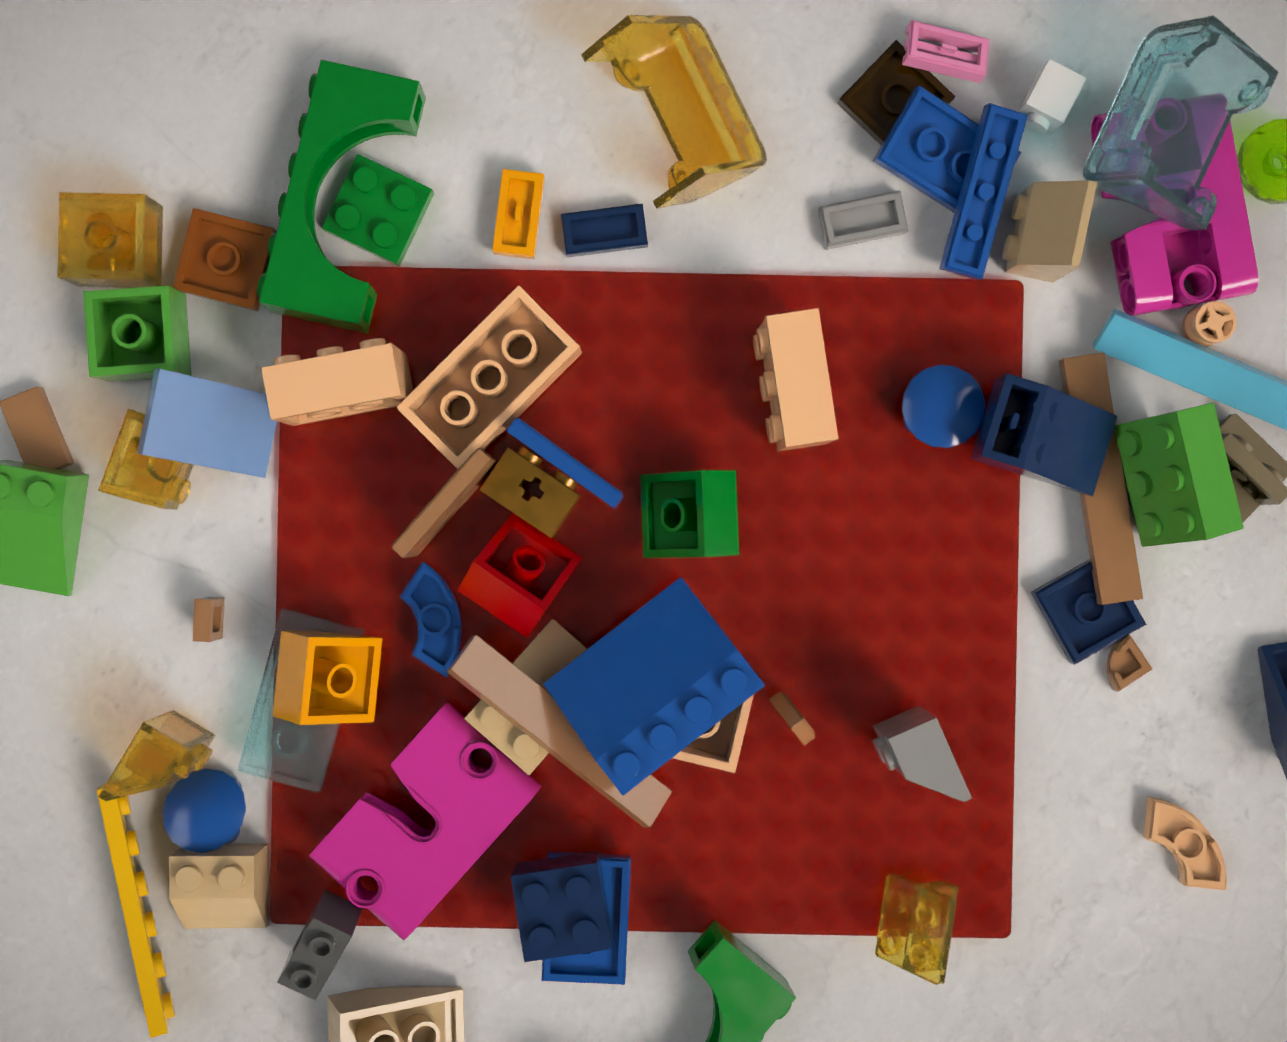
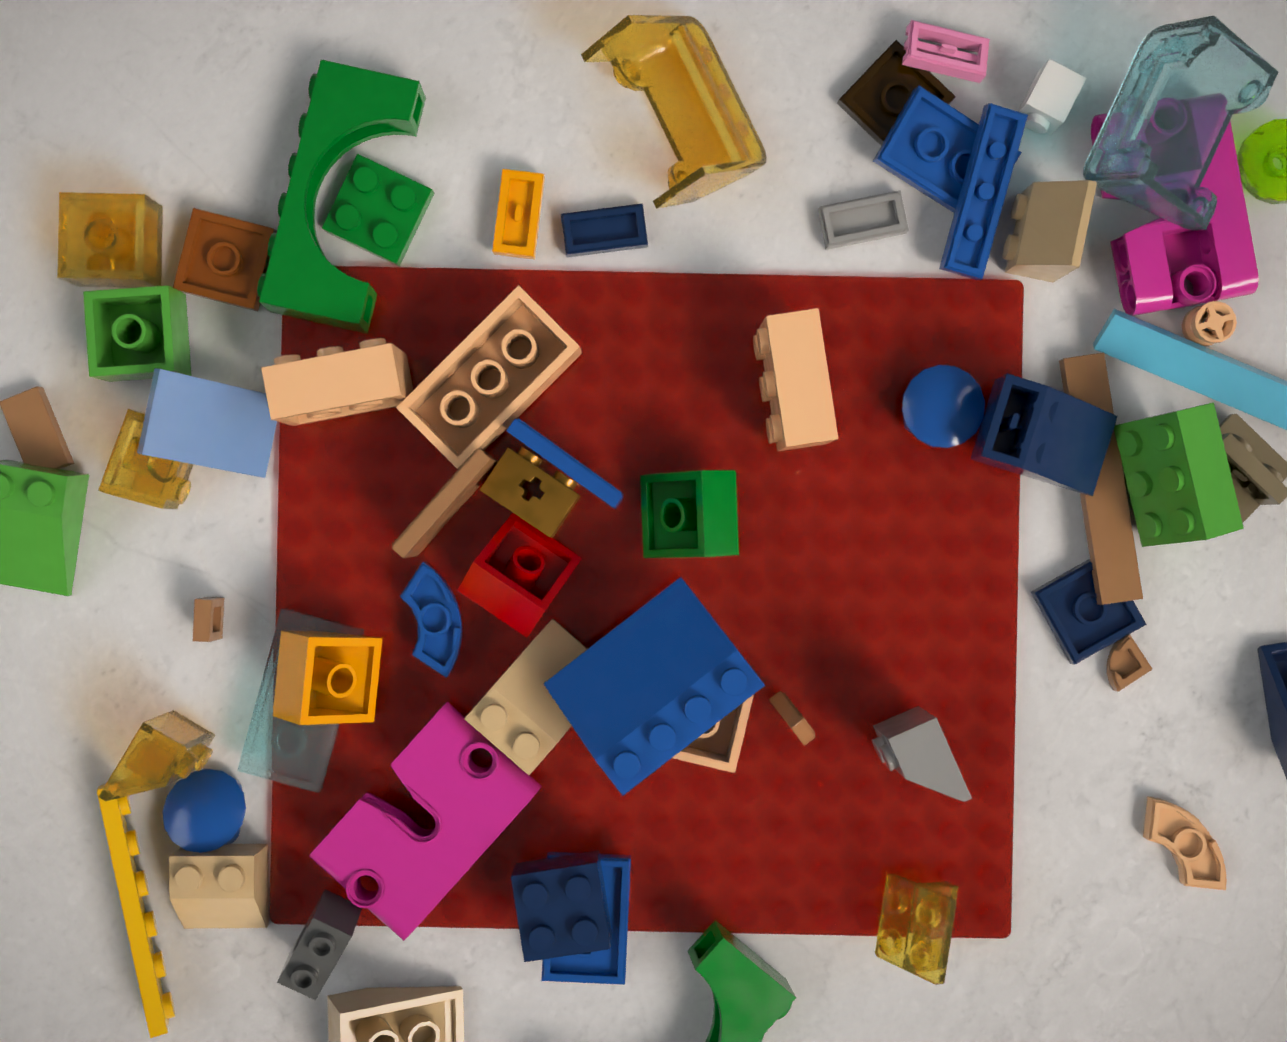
(541, 719): medium nougat tile -> none

